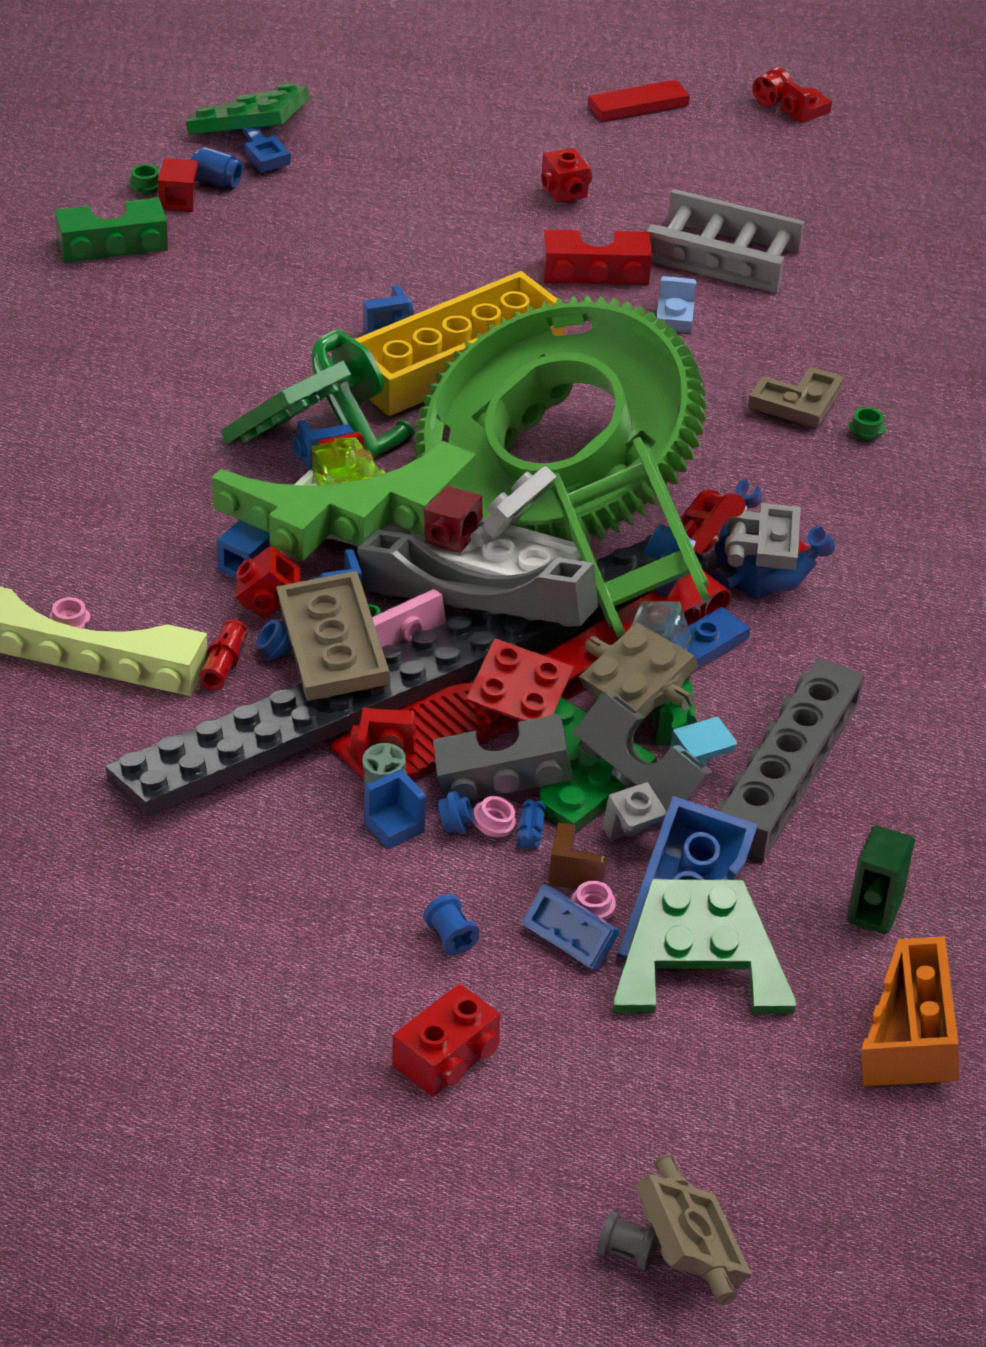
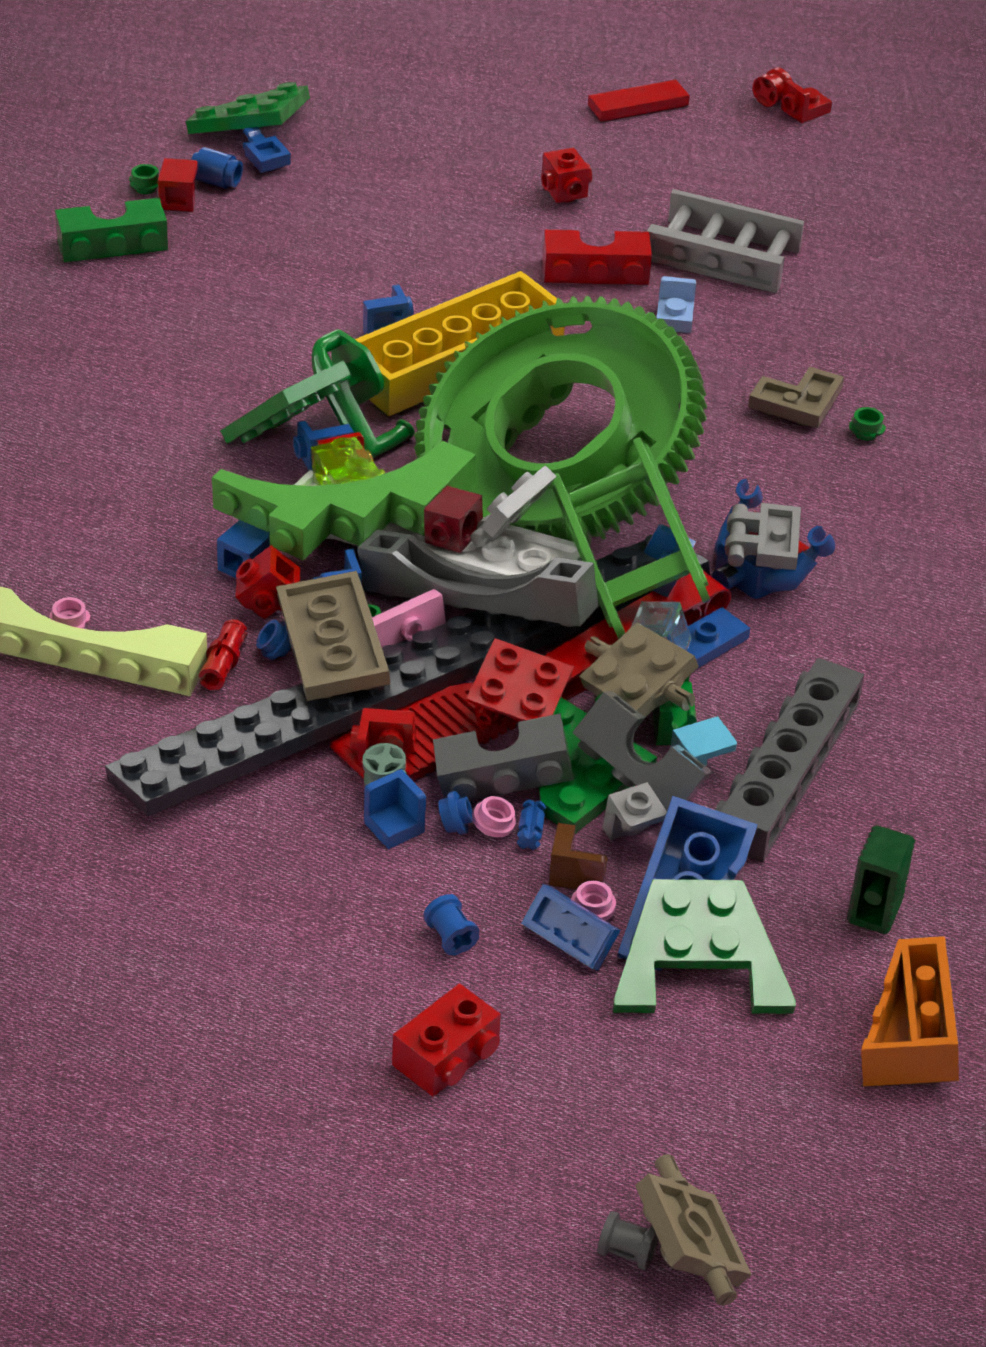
(708, 515): red plate -> none

